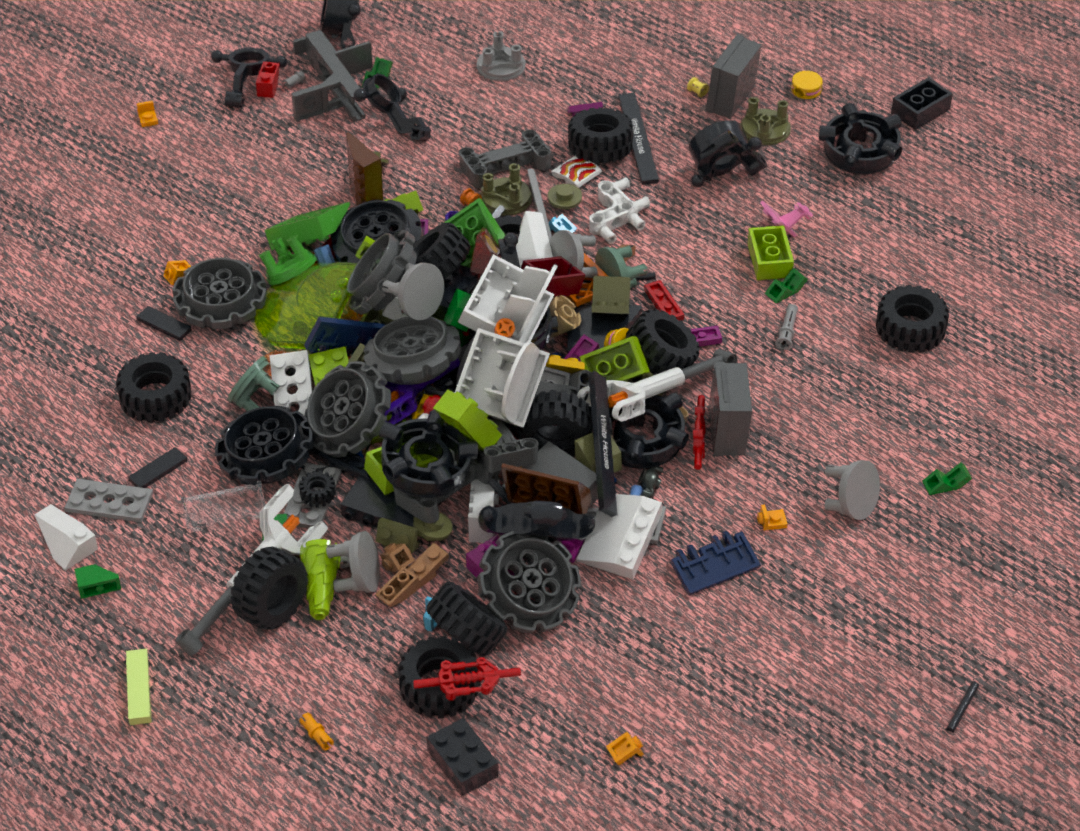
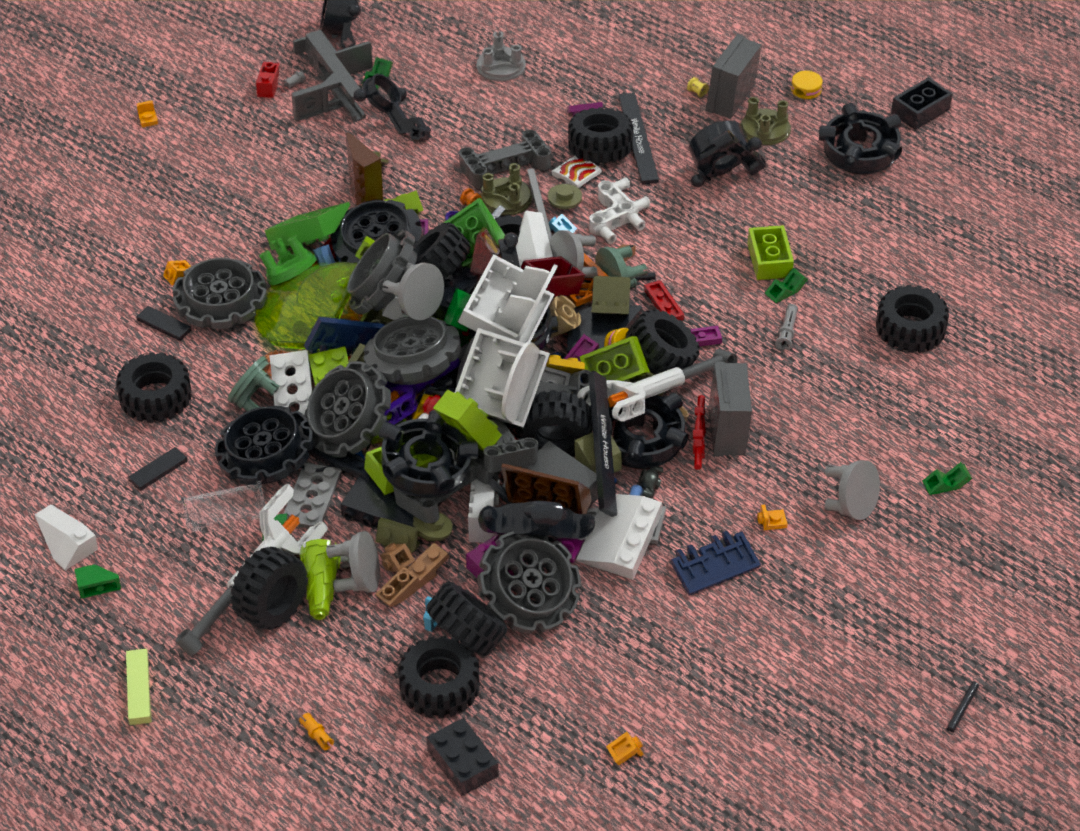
(115, 509): light grey plate -> none
(243, 70): black piece -> none
(317, 497): black tyre -> none
(446, 680): red bar -> none
(505, 325): orange wheel -> none
(788, 219): bright pink plate -> none

